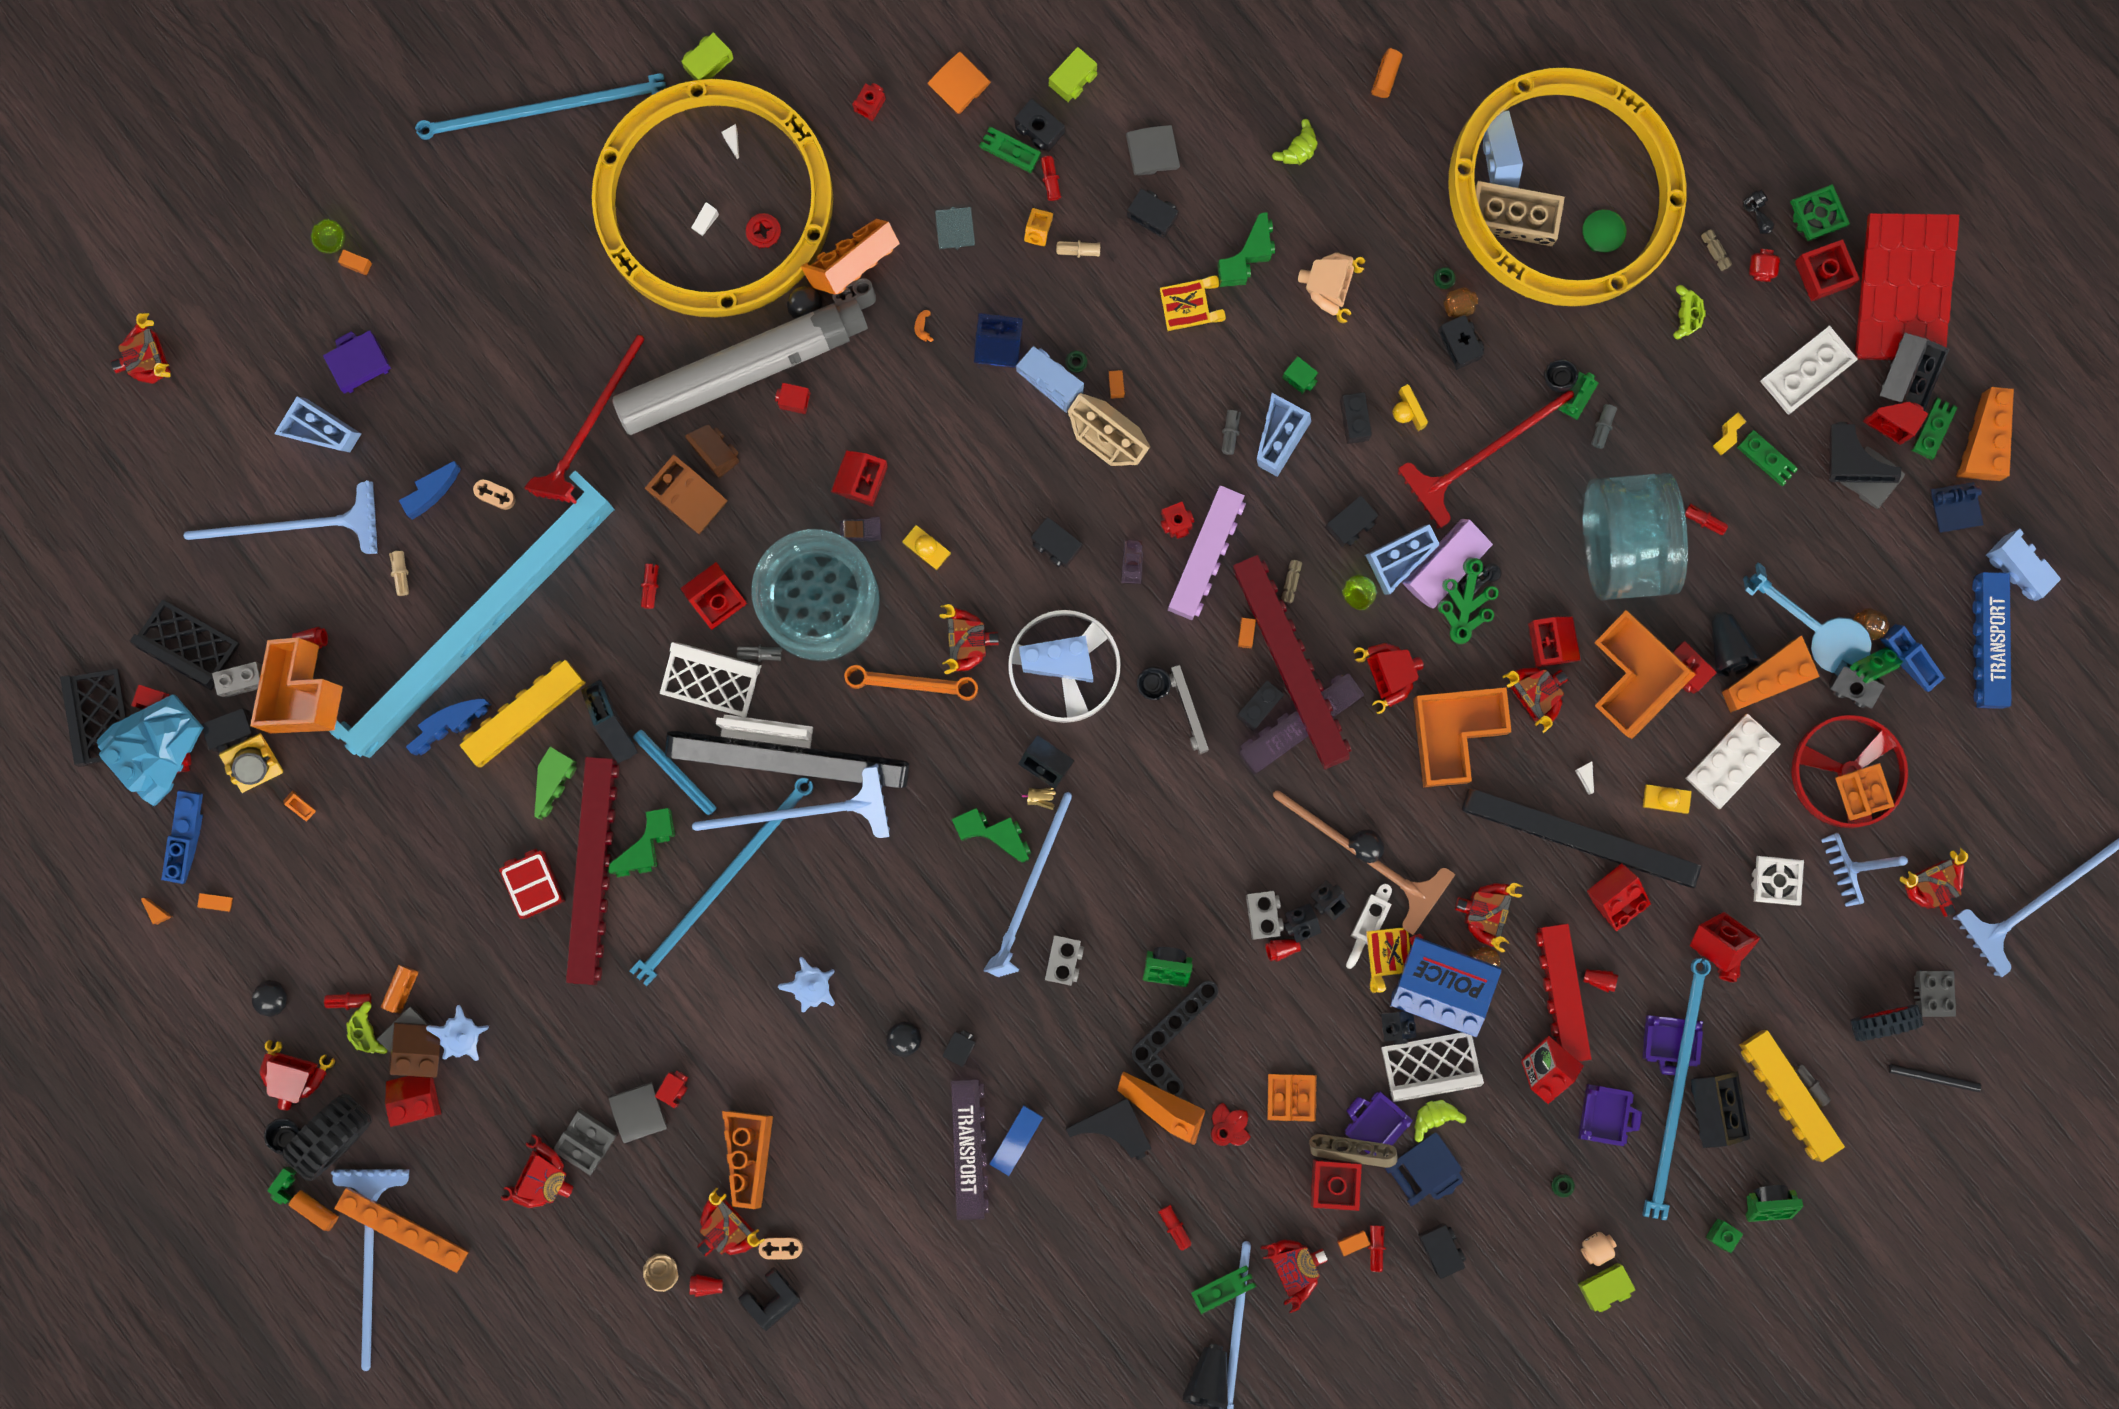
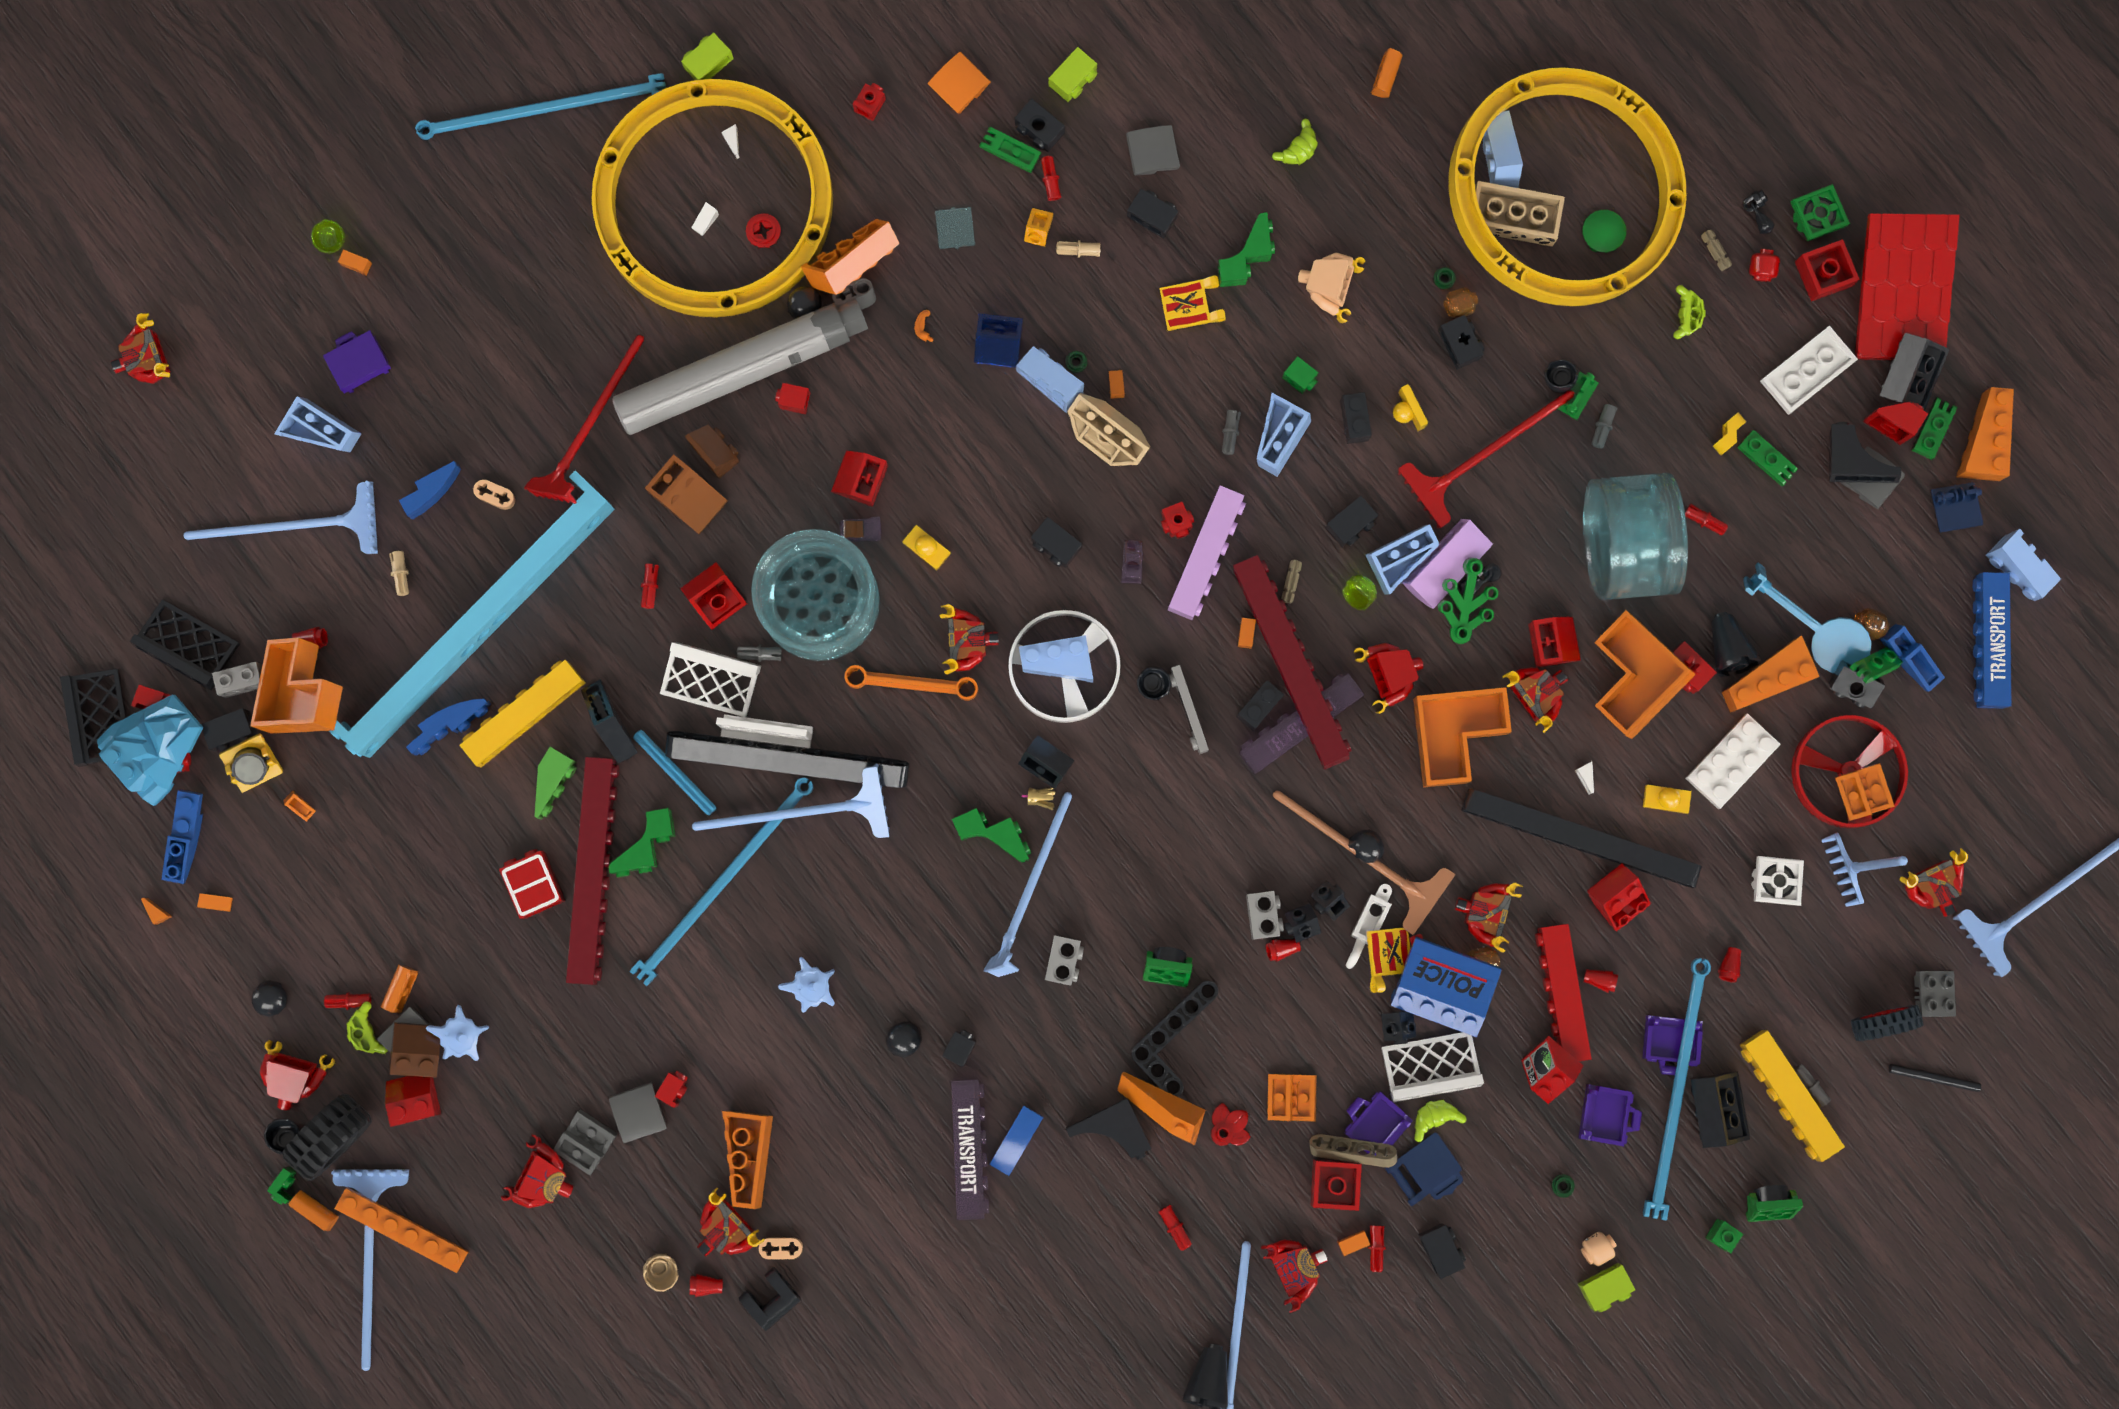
(1222, 1290): green hinge -> none
(1724, 941): red slope -> none

